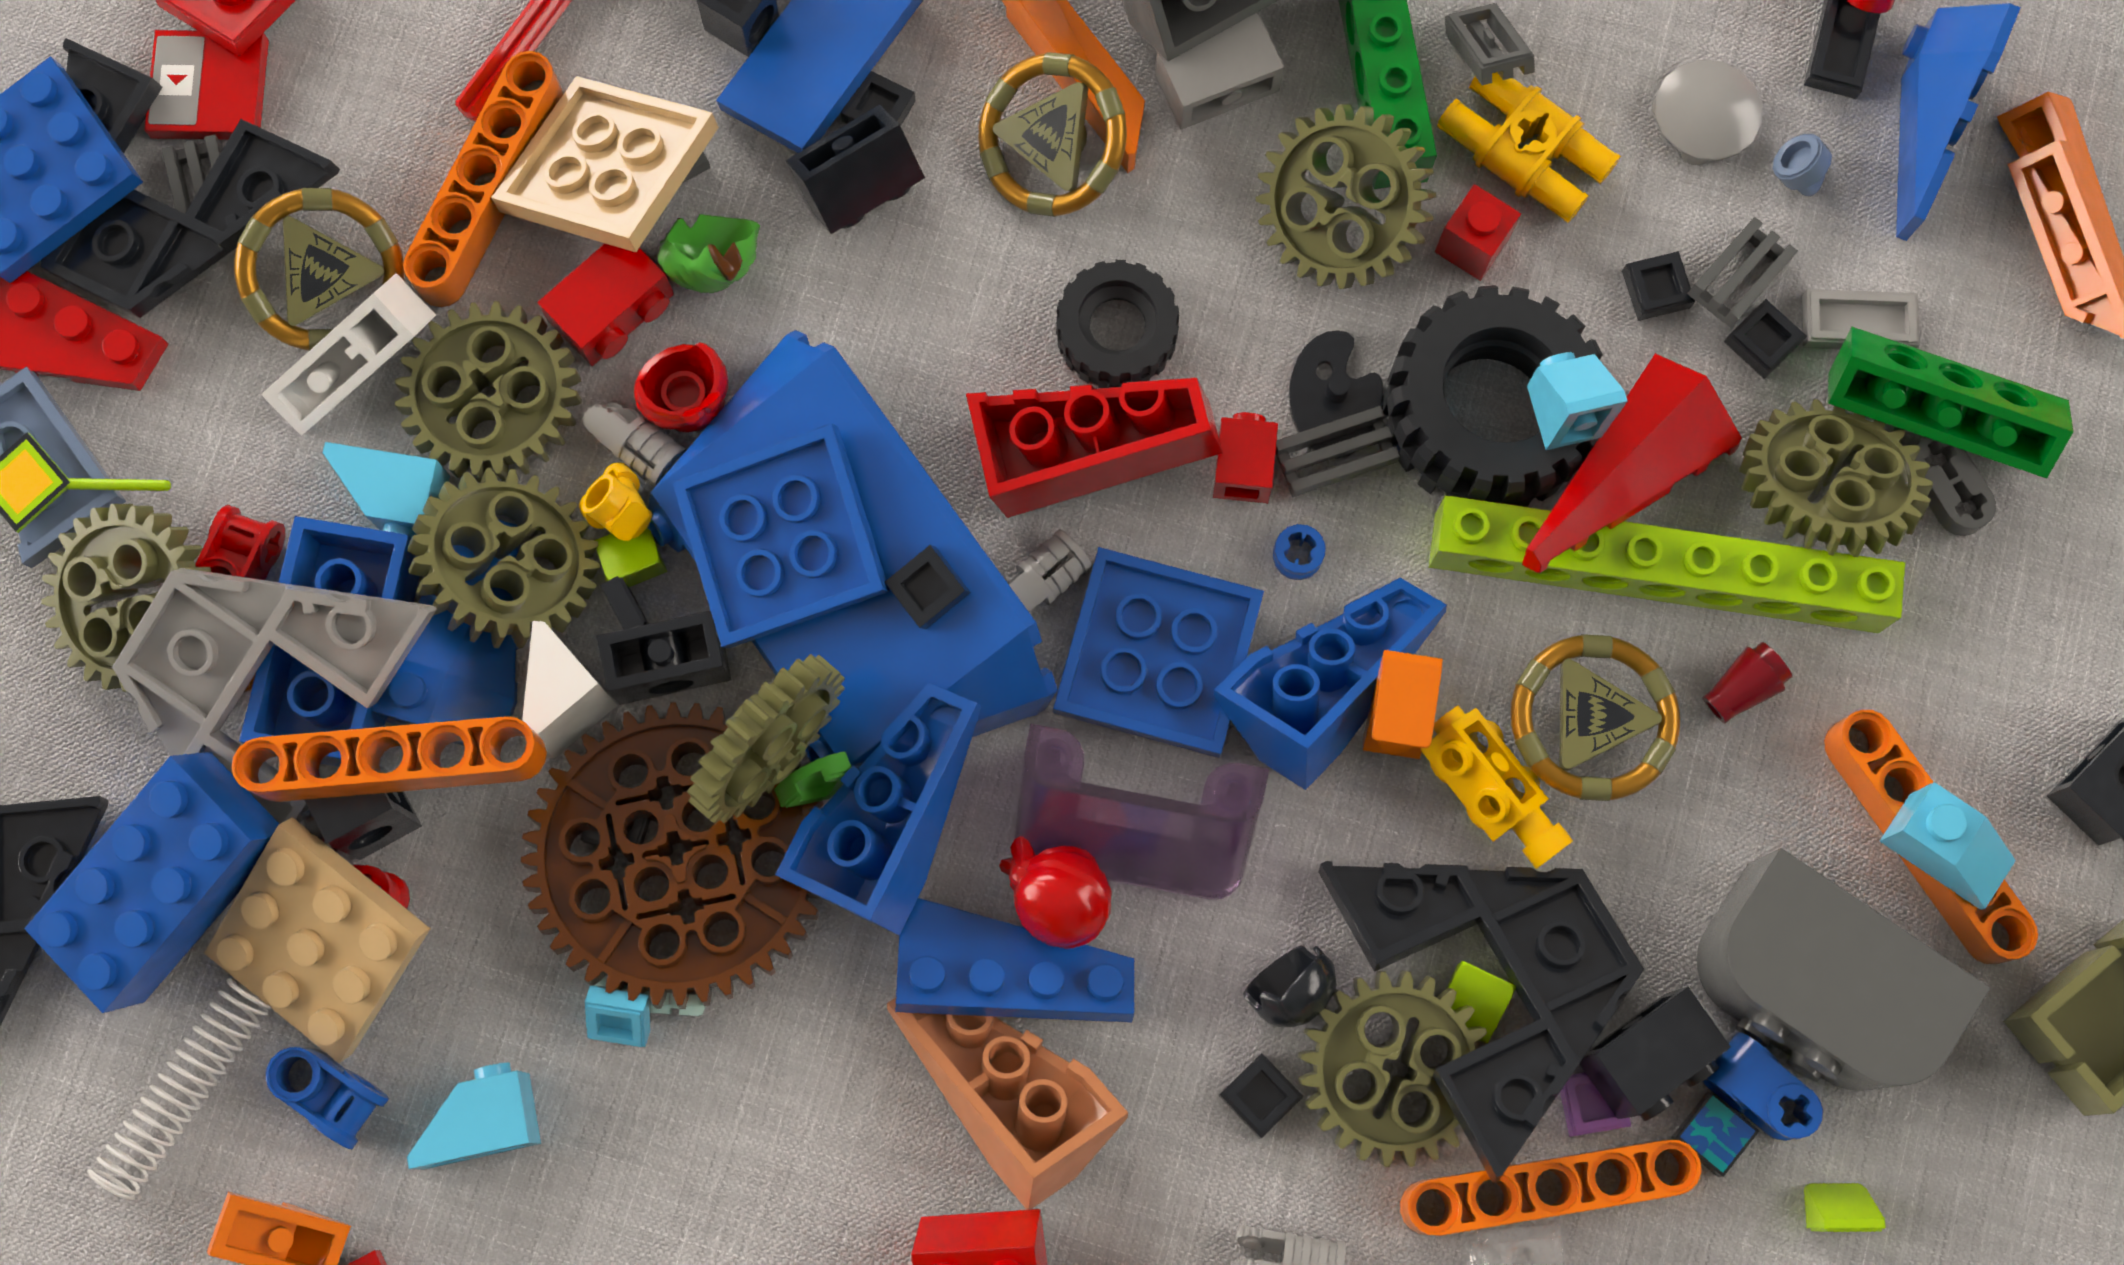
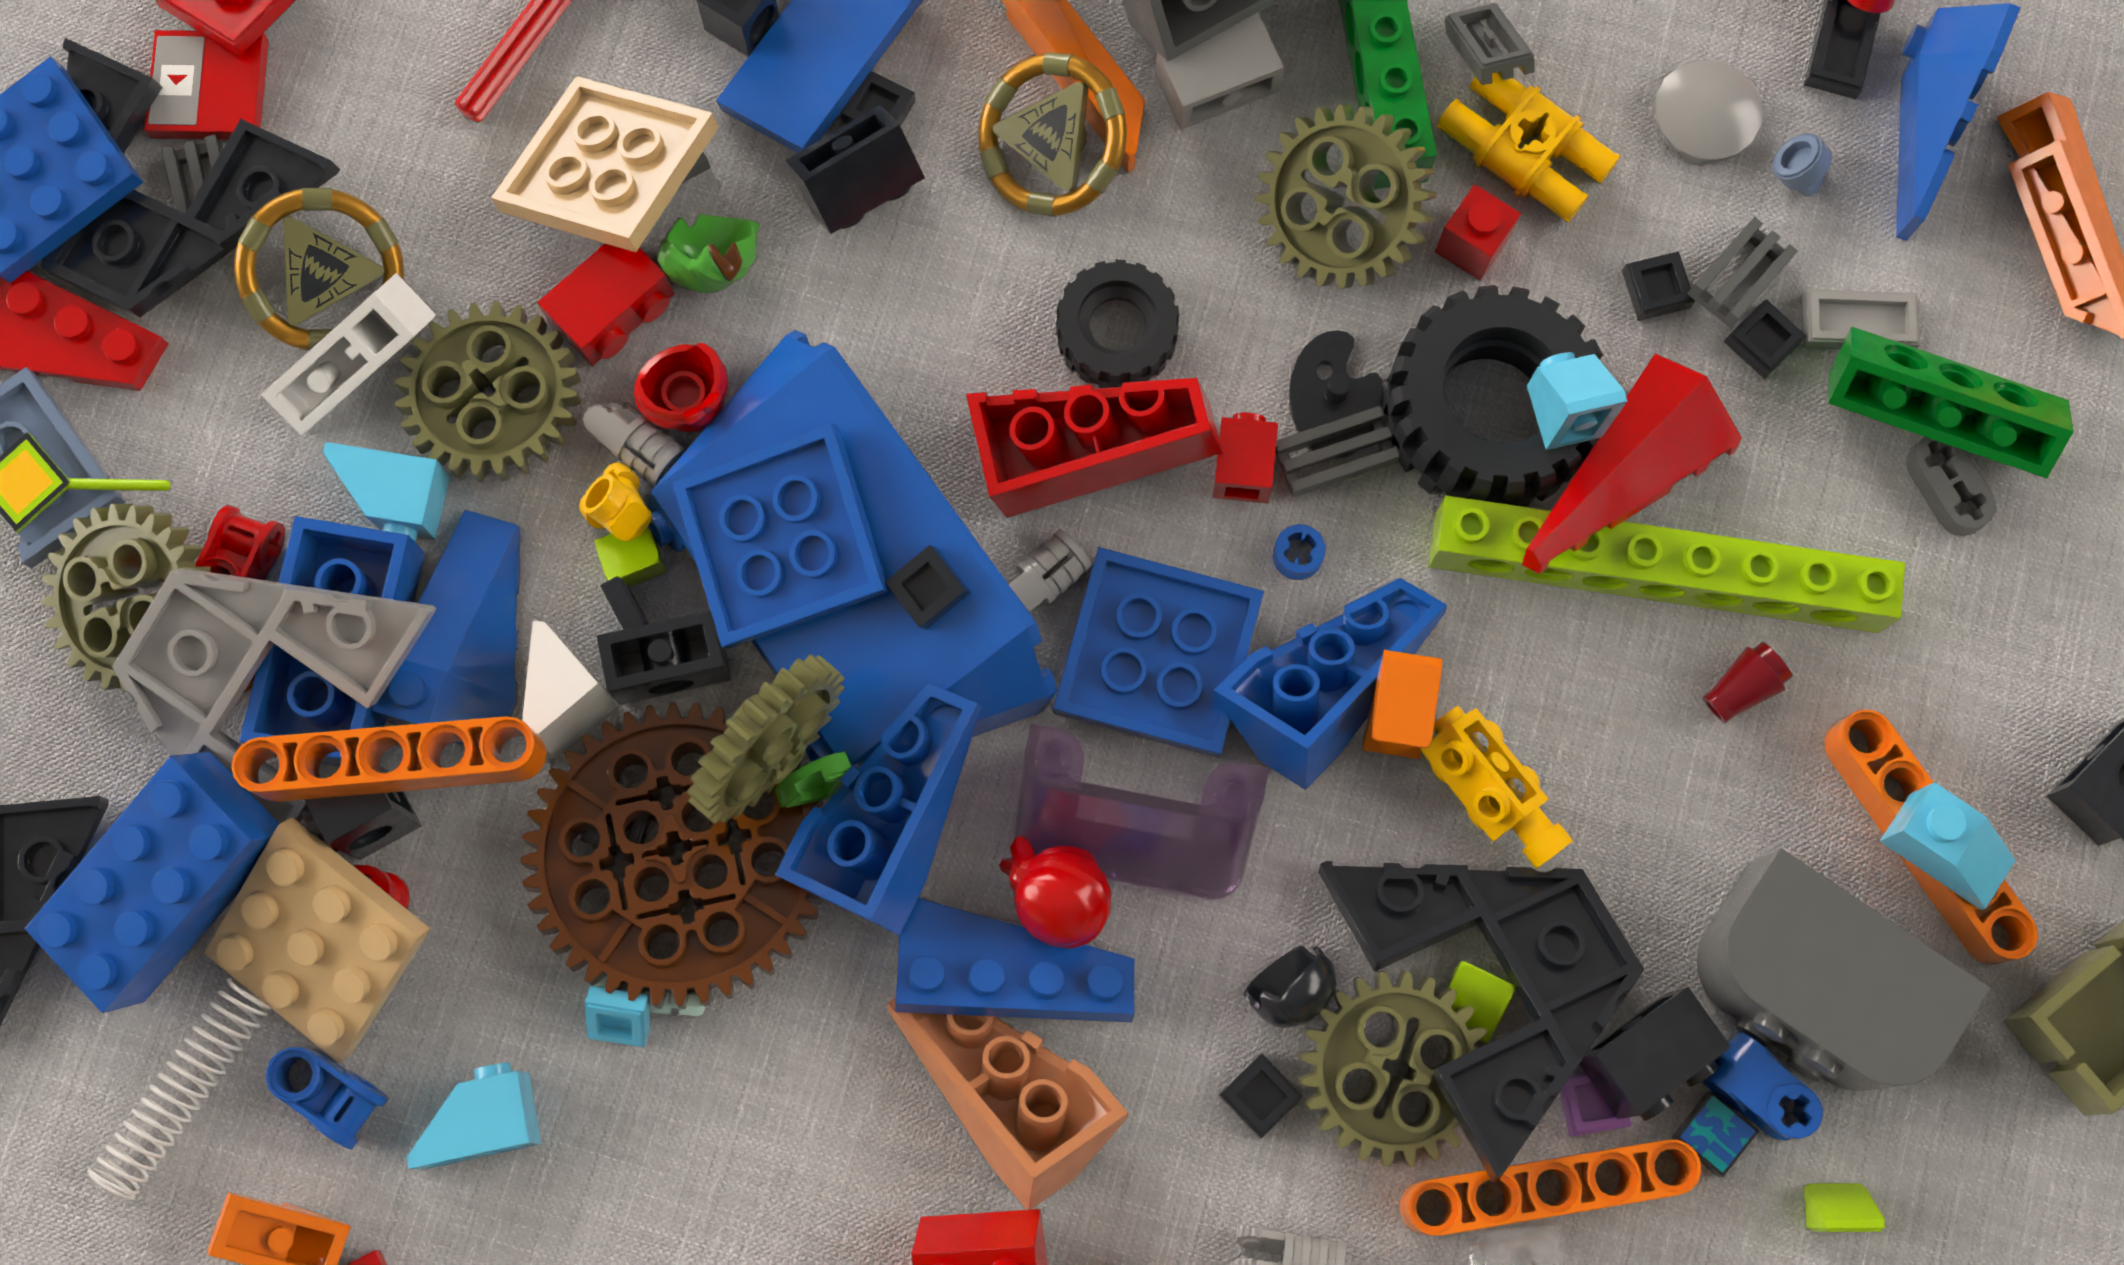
(470, 520): olive gear -> none
(481, 154): orange beam -> none
(1595, 717): piece -> none
(1866, 503): olive gear -> none

